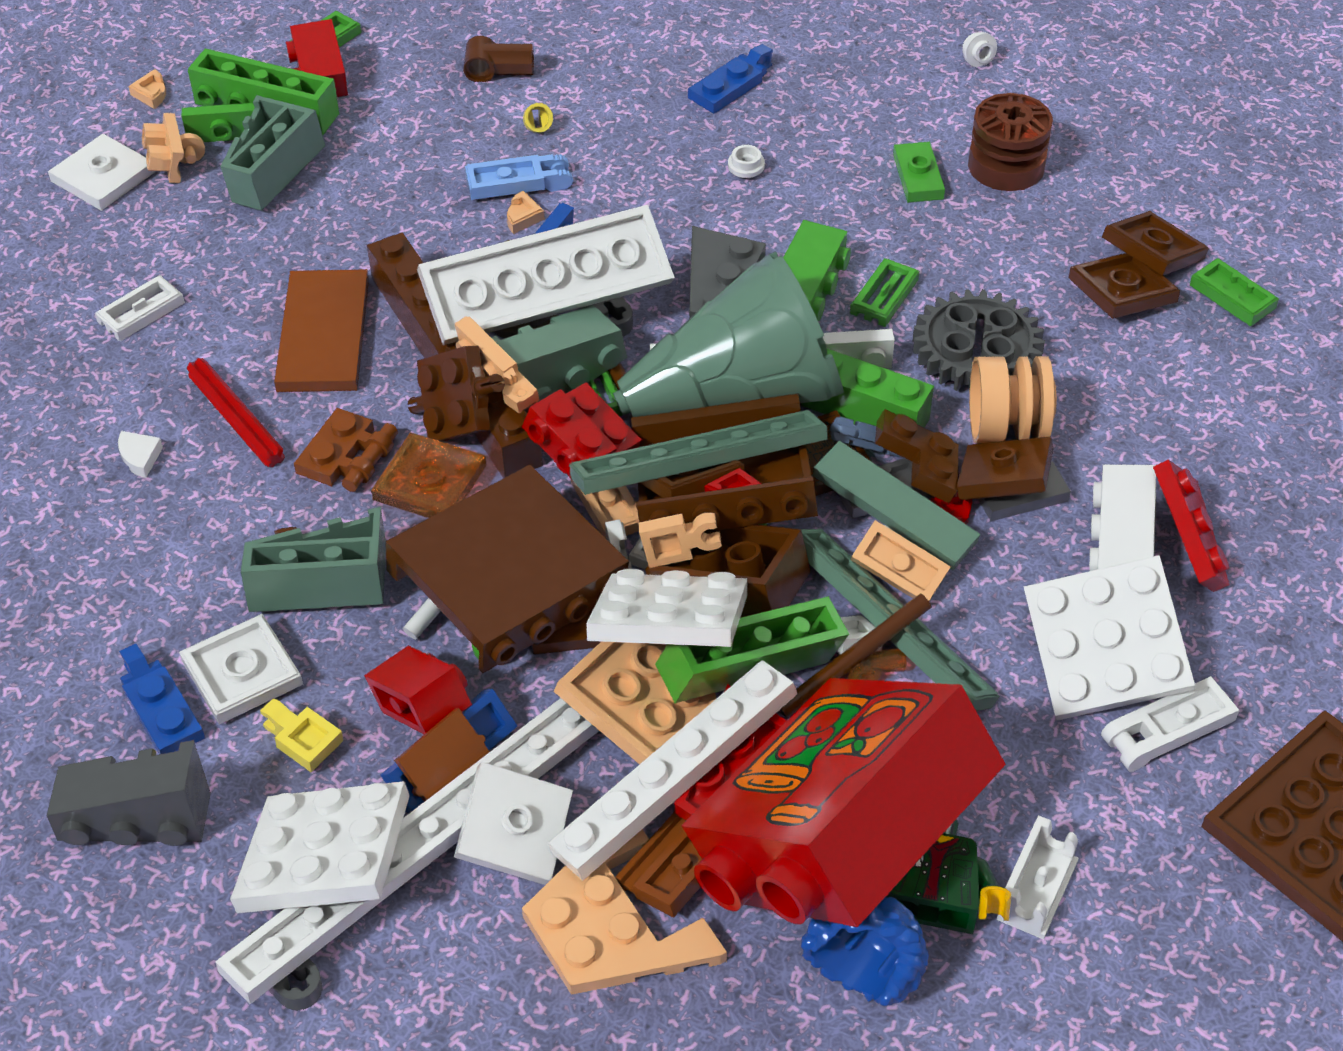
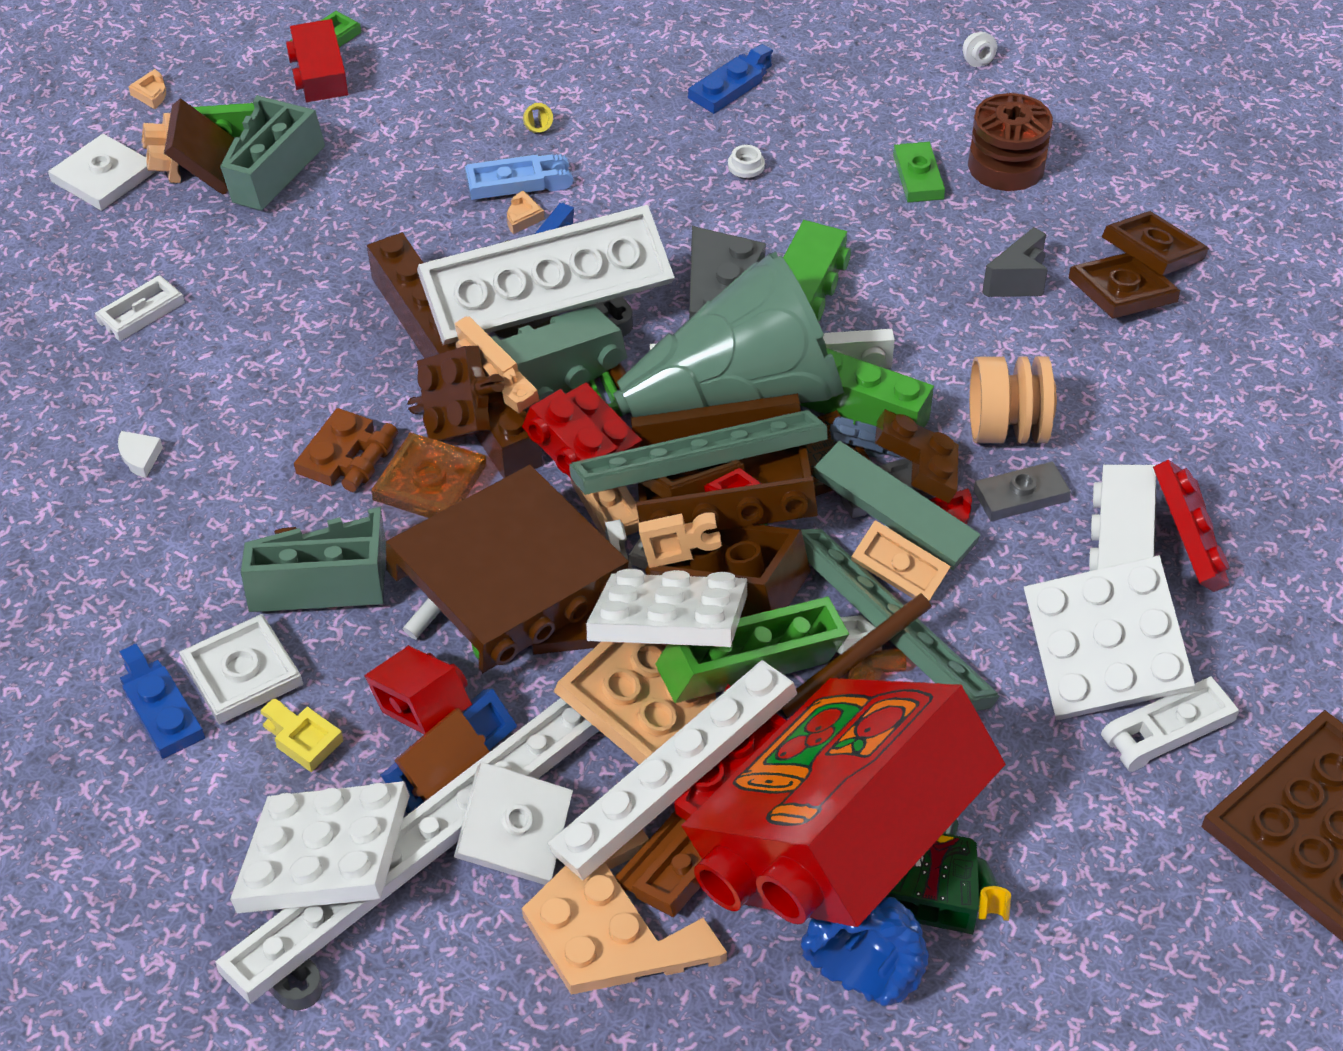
(132, 800): dark grey wedge -> none
(197, 144): none -> reddish brown tile
(232, 79): bright green brick -> none
(235, 412): red axle -> none
(322, 331): dark orange tile -> none
(487, 58): reddish brown piece -> none
(874, 310): bright green tile -> none
(947, 335): dark grey gear -> none
(1005, 468): reddish brown plate -> none
(1018, 268): none -> dark grey slope
(1040, 879): white hinge -> none
(1234, 292): bright green plate -> none

